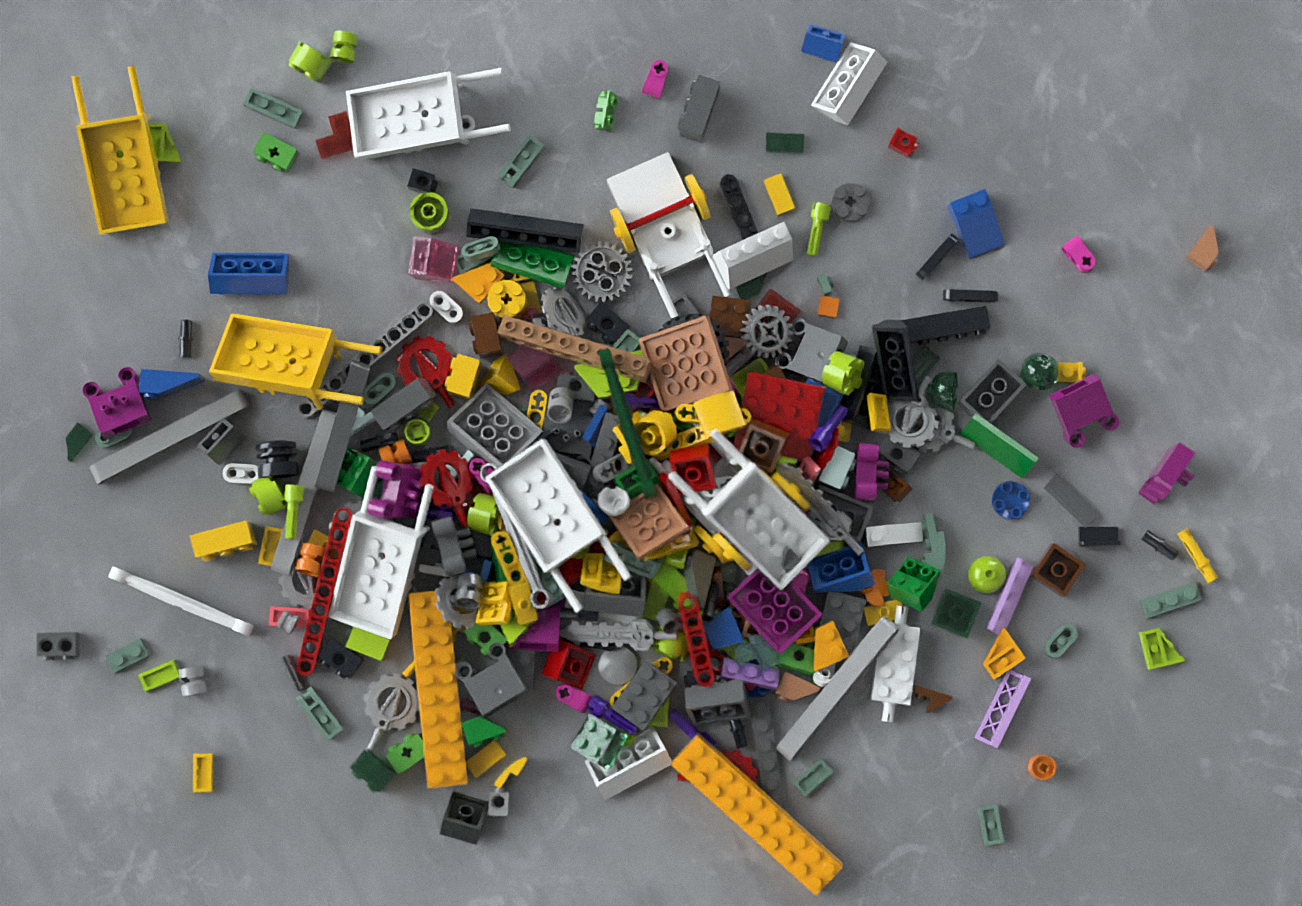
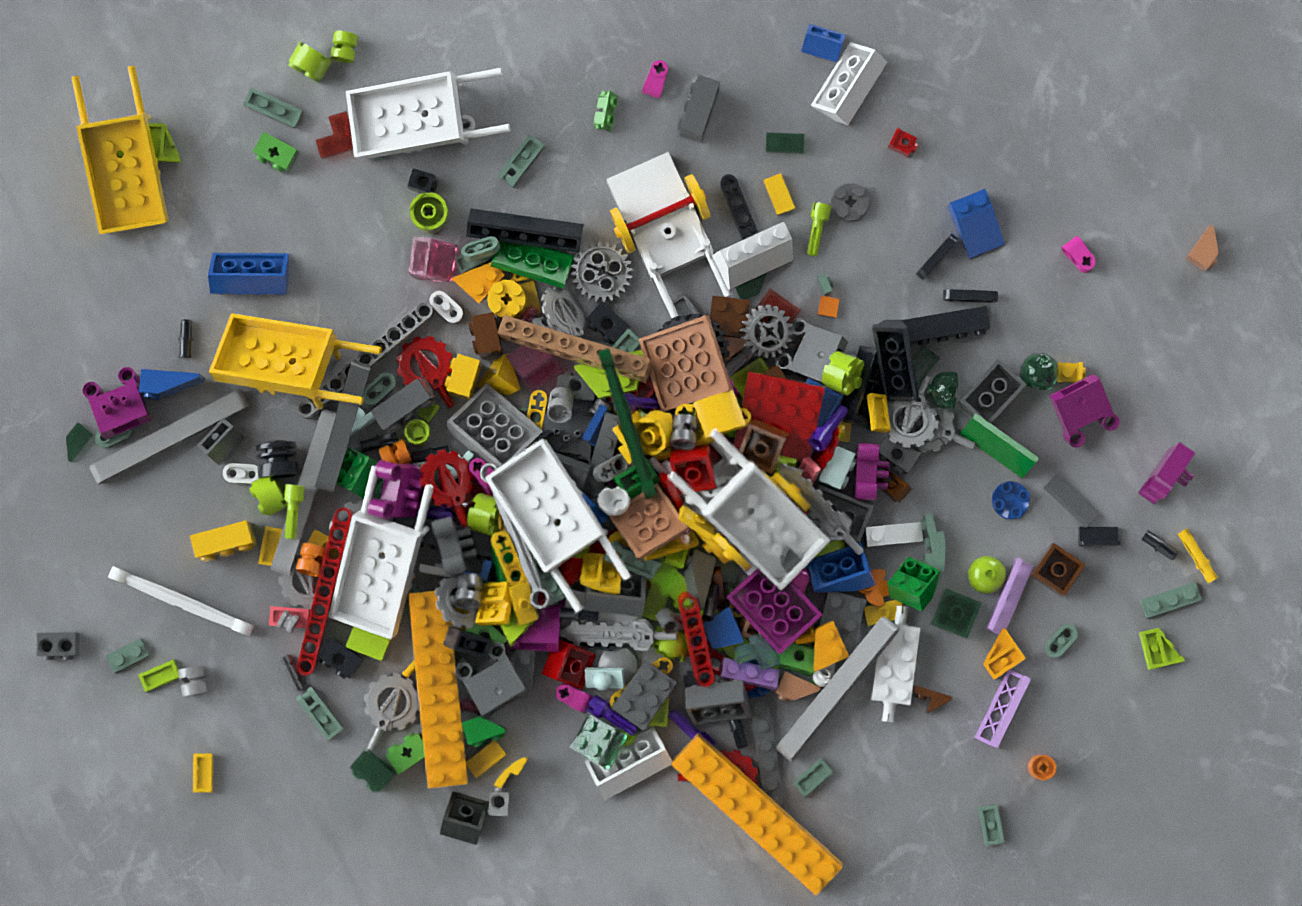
(467, 642): none -> black brick
(604, 678): none -> light aqua tile
(684, 432): none -> flat silver wheel
(696, 522): none -> yellow plate

